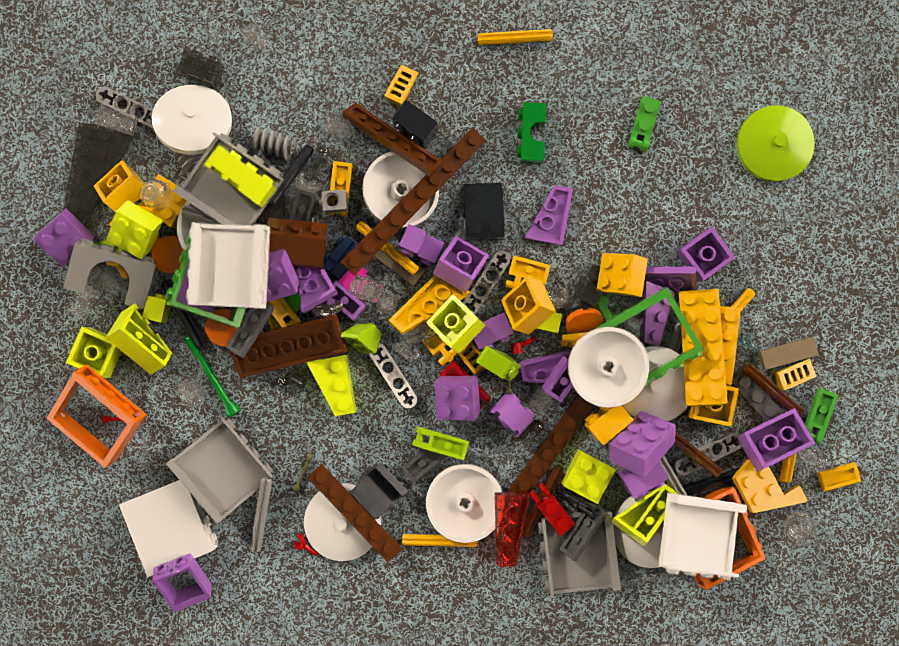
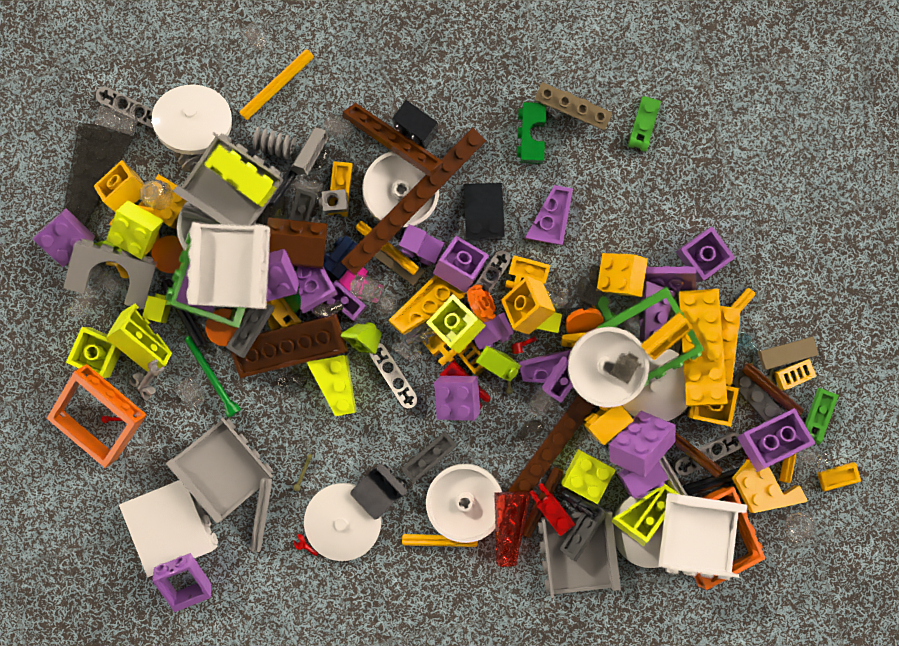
(142, 383): none -> light grey bar
(201, 69): clear smoke brick -> none
(276, 84): none -> yellow axle
(310, 151): none -> light grey piece
(354, 513): reddish brown plate -> none
(400, 100): yellow slope -> none
(441, 443): lime plate -> none
(481, 303): none -> orange tile
(511, 414): medium lavender brick -> none
(515, 37): yellow axle -> none
(573, 106): none -> dark tan bracket
(625, 367): none -> clear smoke bracket
(666, 336): none -> yellow piece
(775, 143): lime dish -> none

